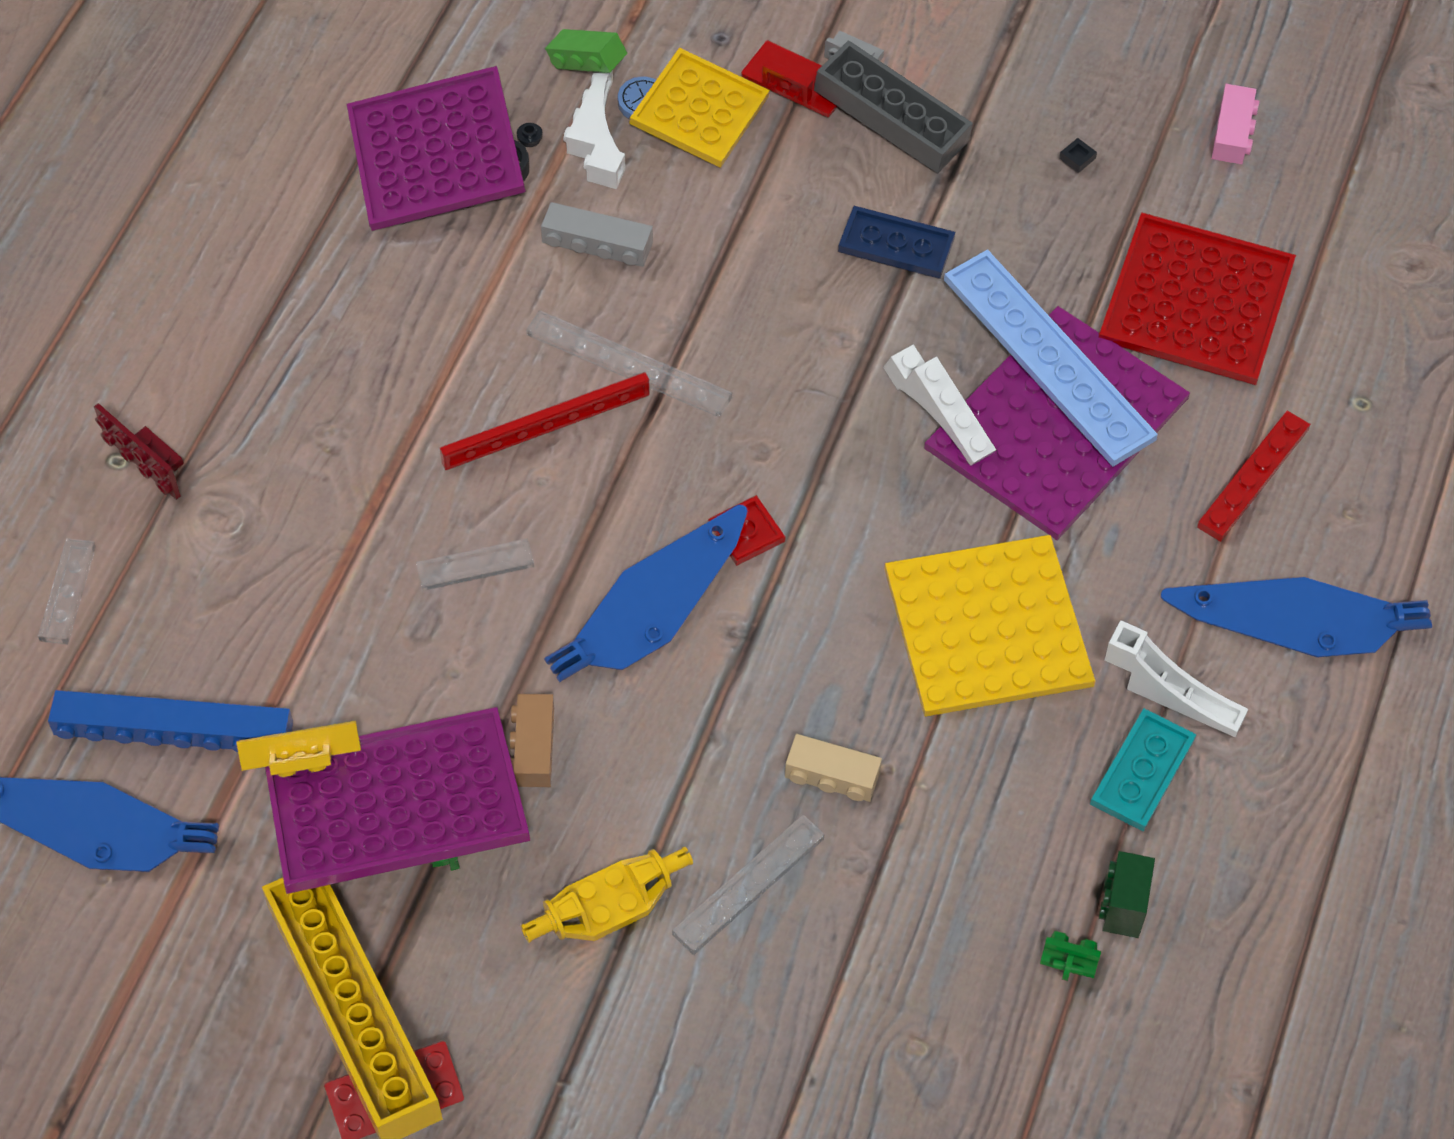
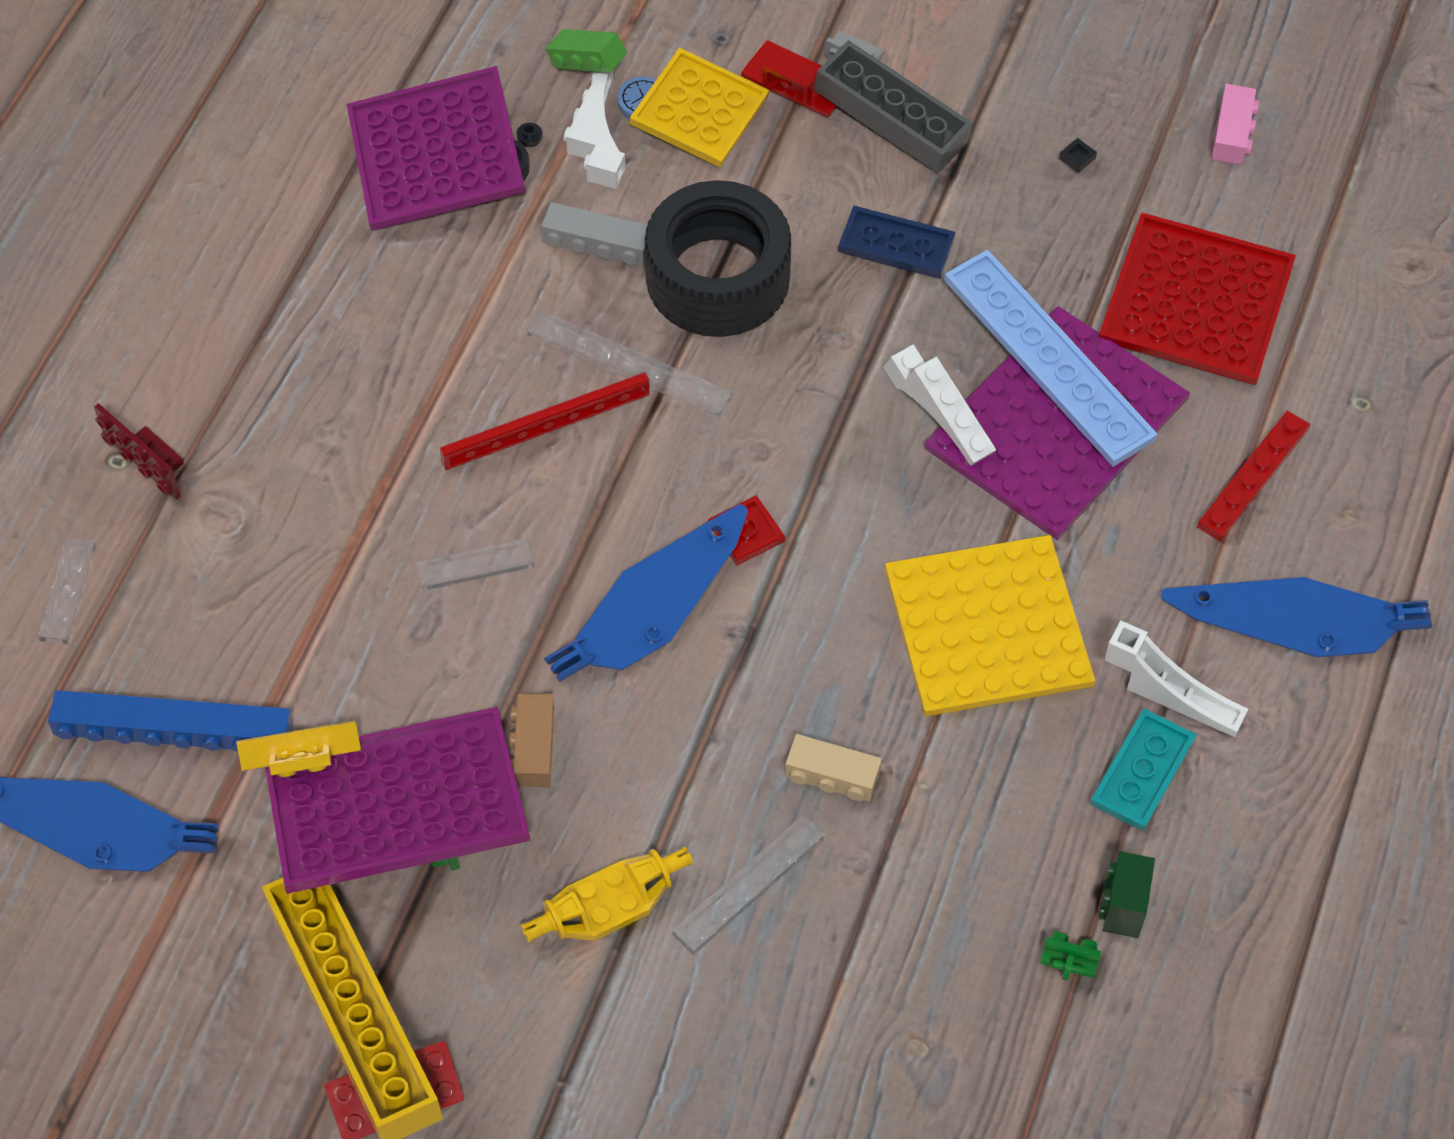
(718, 212): none -> black tyre

